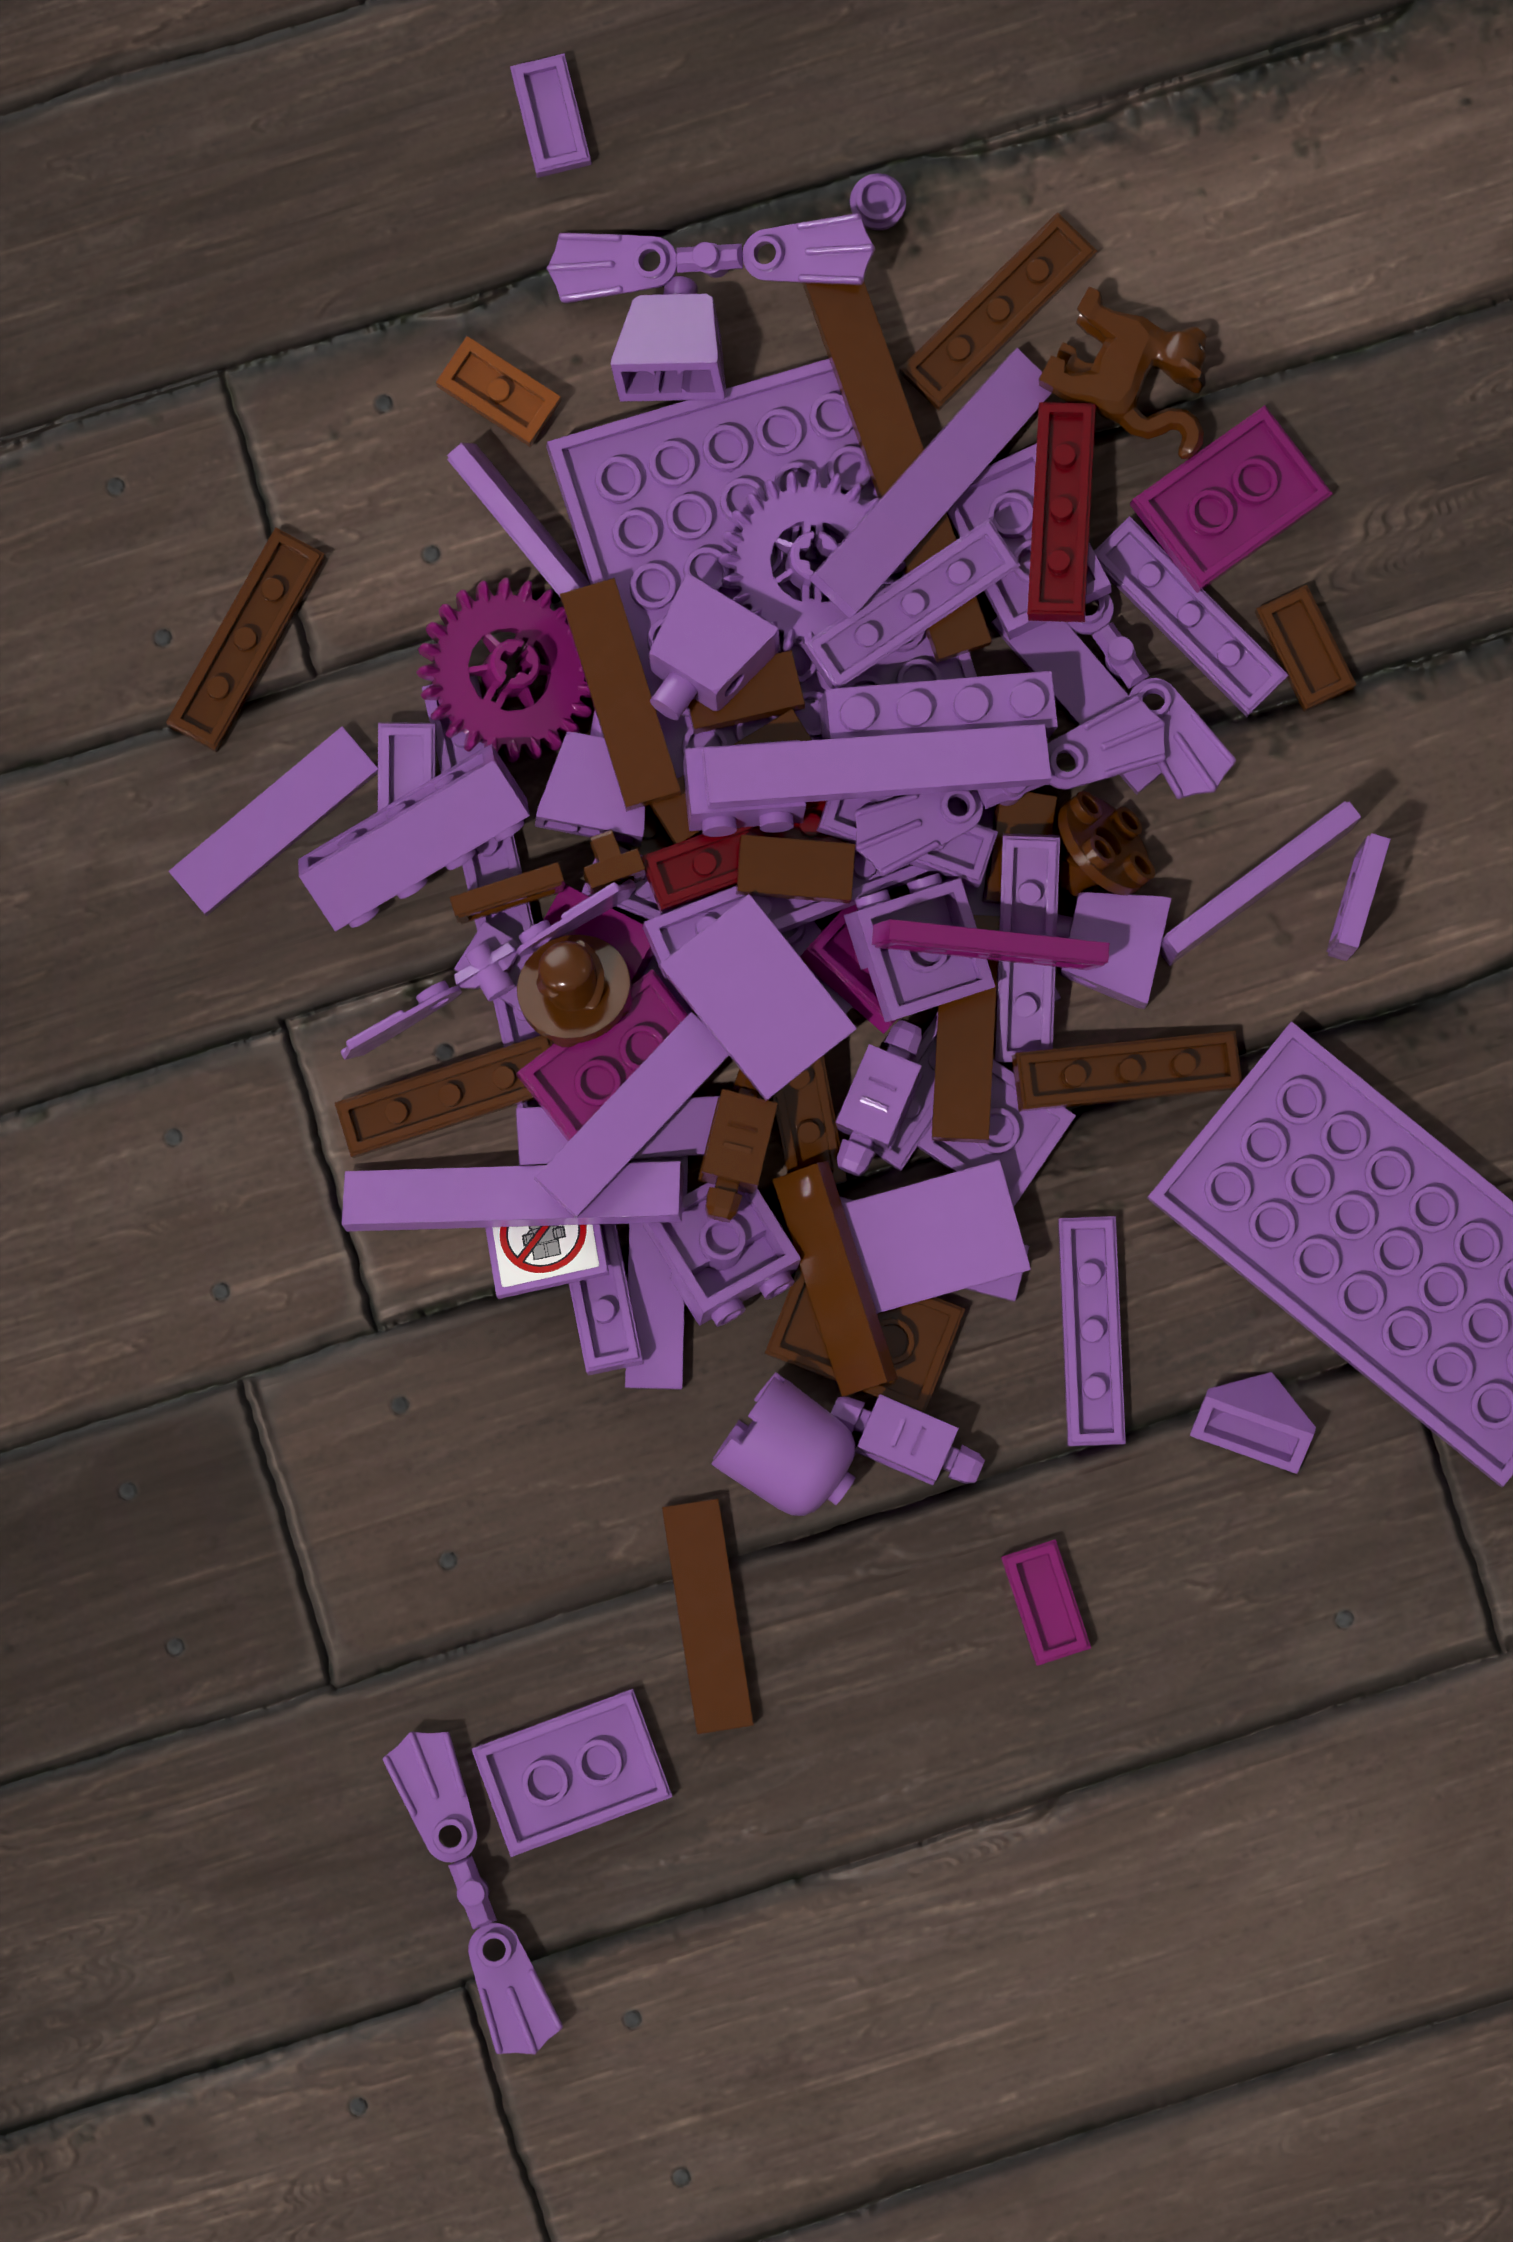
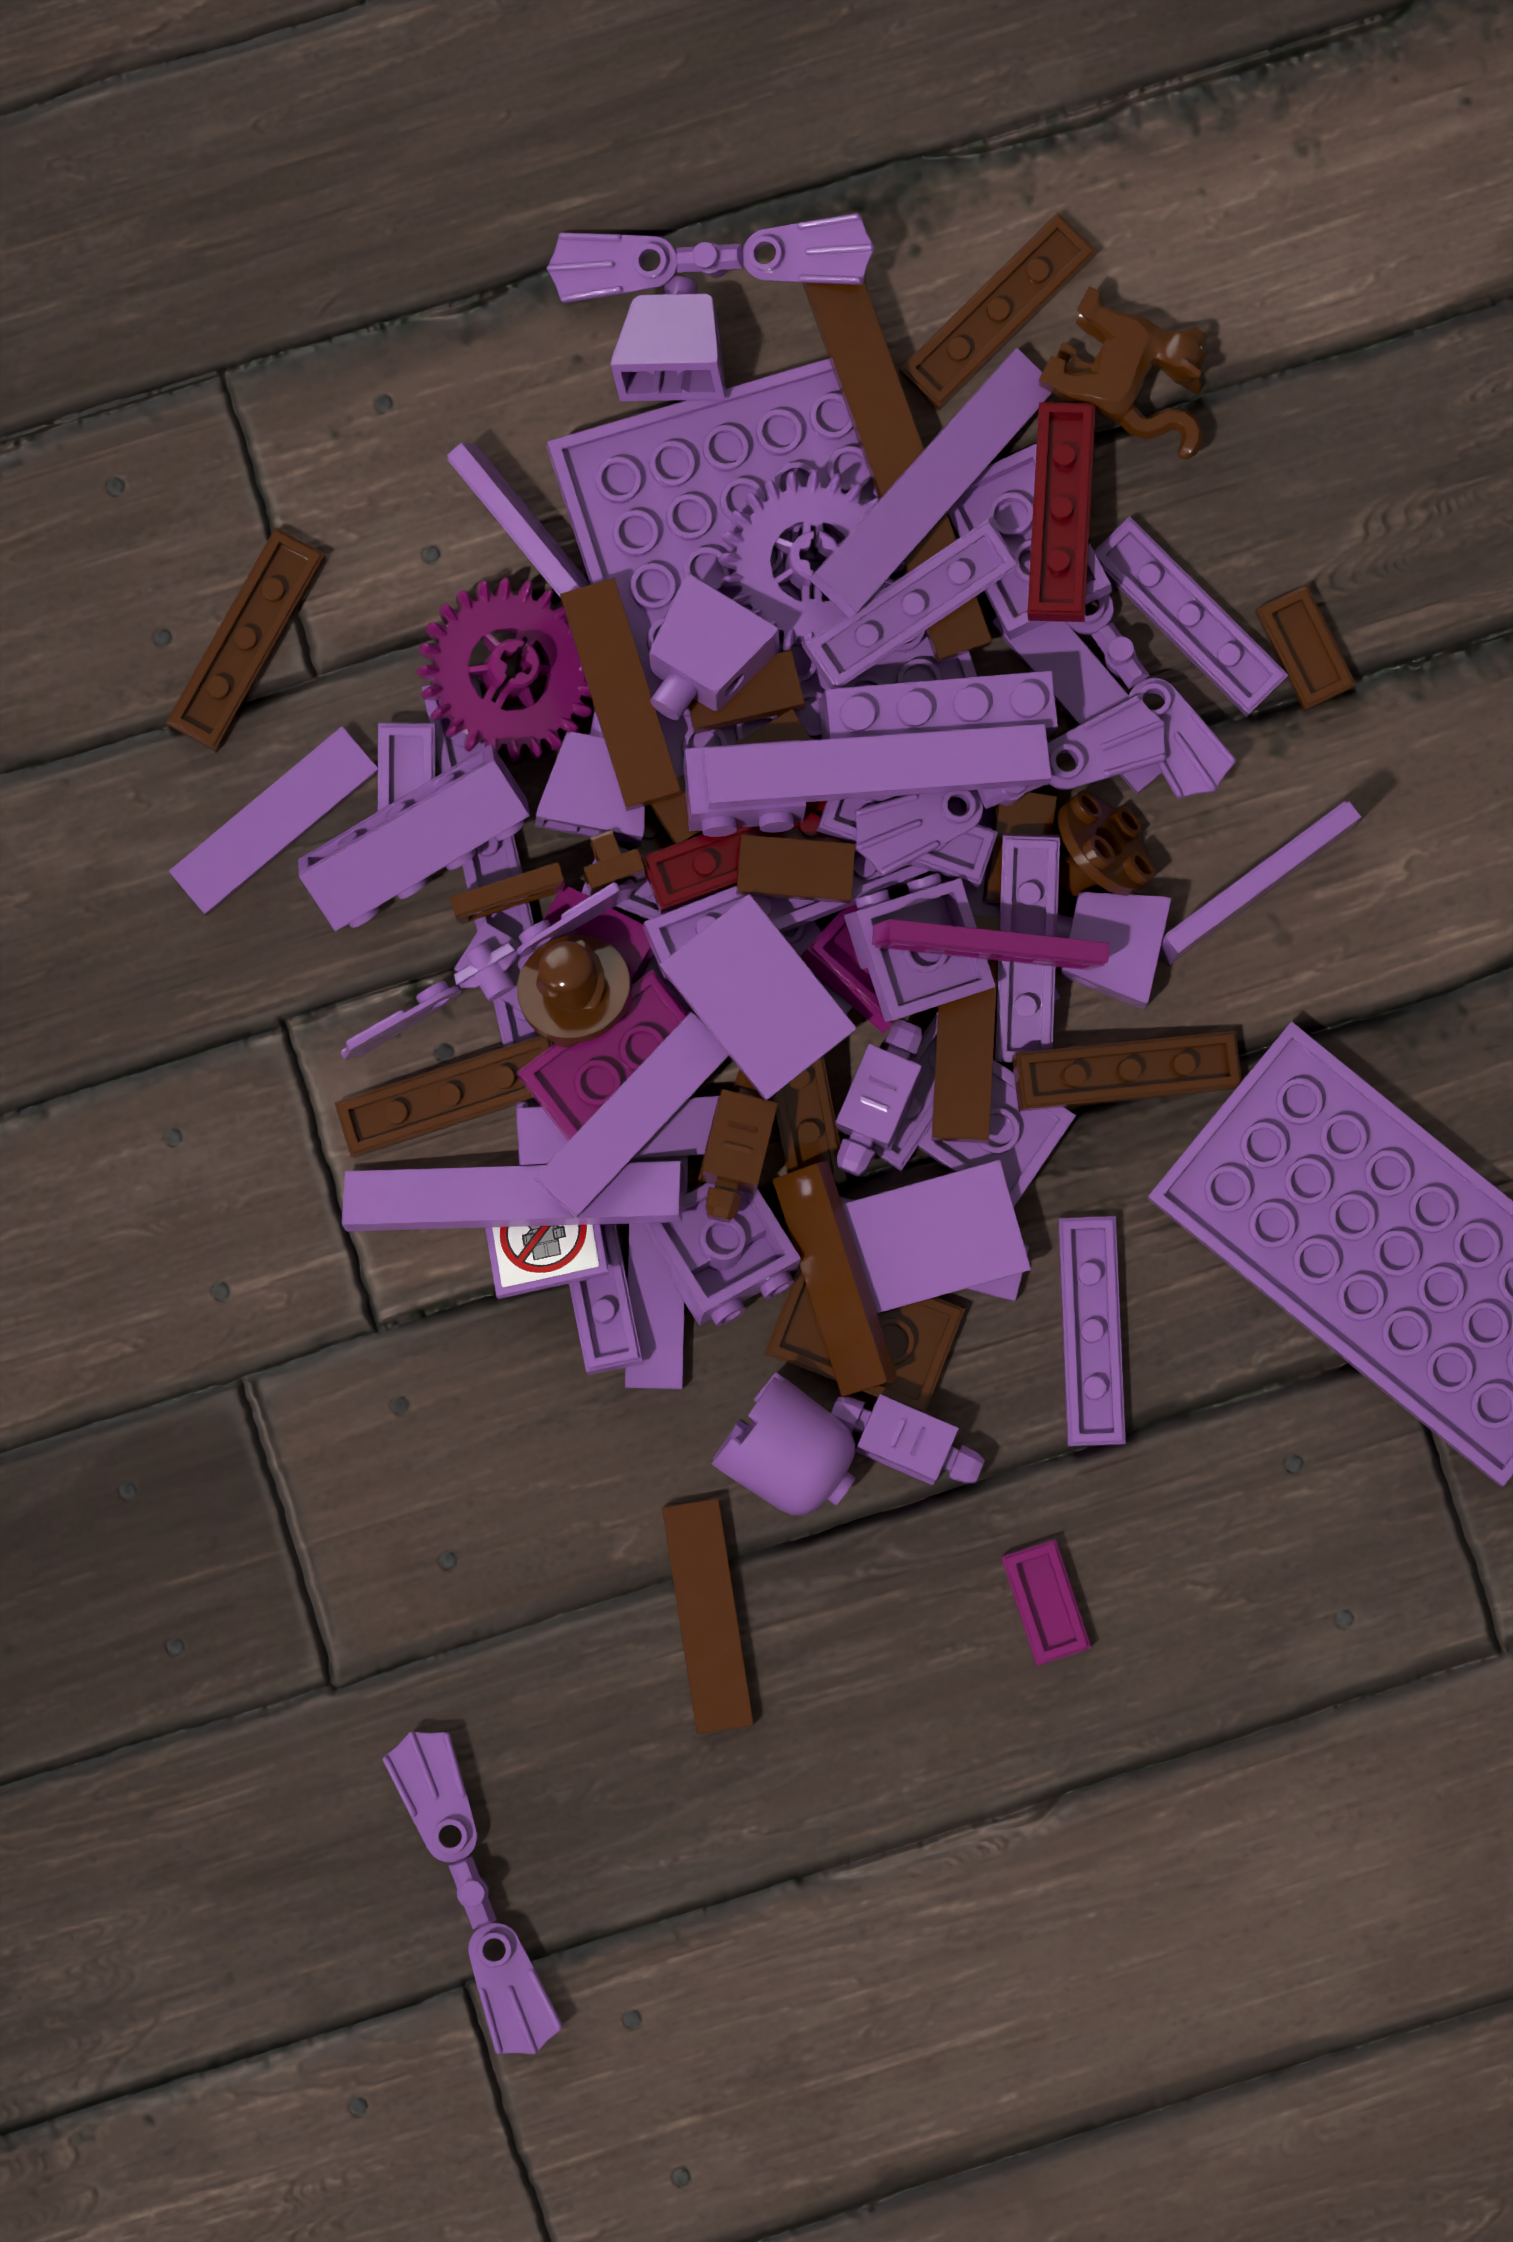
(498, 391): dark orange plate -> none
(550, 115): medium lavender tile -> none
(572, 1772): medium lavender tile -> none
(878, 201): medium lavender plate -> none
(1231, 499): magenta tile -> none
(1256, 1421): medium lavender slope -> none
(1357, 897): medium lavender tile -> none

